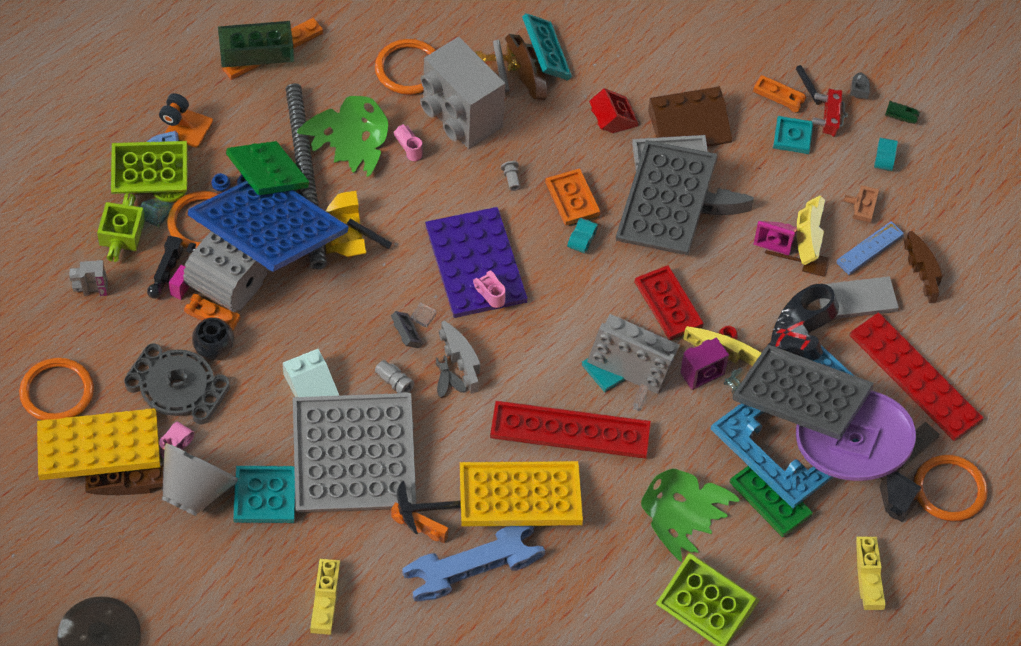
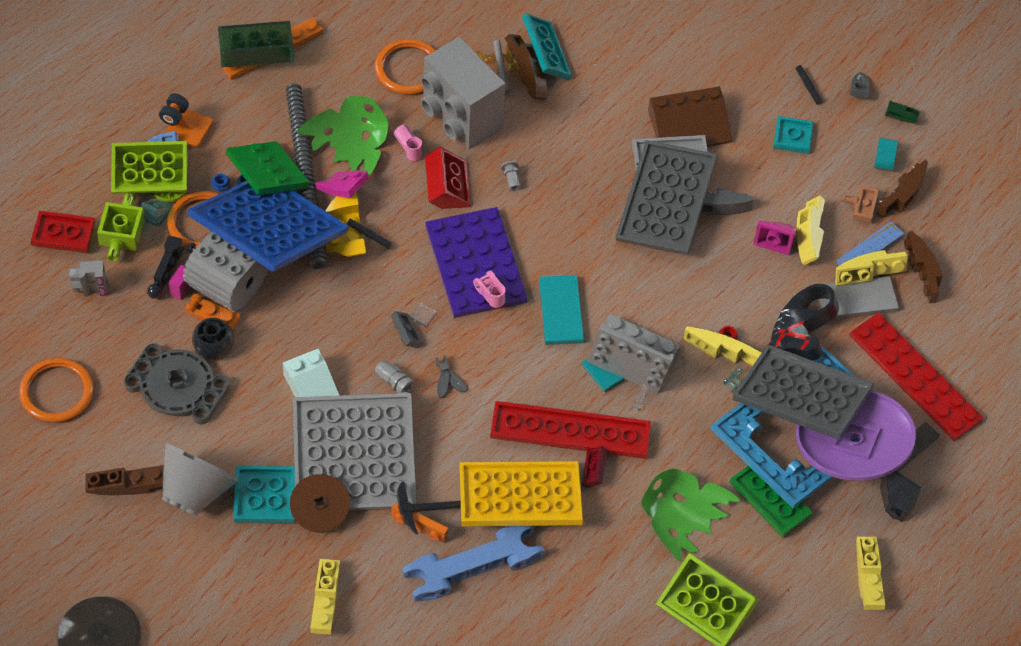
(63, 231): none -> red plate
(97, 444): yellow plate -> none
(178, 436): bright pink piece -> none
(321, 518): none -> reddish brown piece
(343, 183): none -> dark pink plate
(447, 180): none -> red slope
(461, 352): light grey slope -> none
(561, 309): none -> teal tile
(572, 196): orange plate -> none
(582, 235): teal axle -> none
(594, 467): none -> dark red plate
(613, 111): red slope -> none
(668, 302): red plate -> none
(704, 363): magenta brick -> none
(779, 93): orange plate -> none
(817, 267): reddish brown piece -> none
(832, 111): red piece -> none
(869, 265): none -> light yellow slope
(906, 191): none -> reddish brown slope
(967, 465): orange wedge -> none

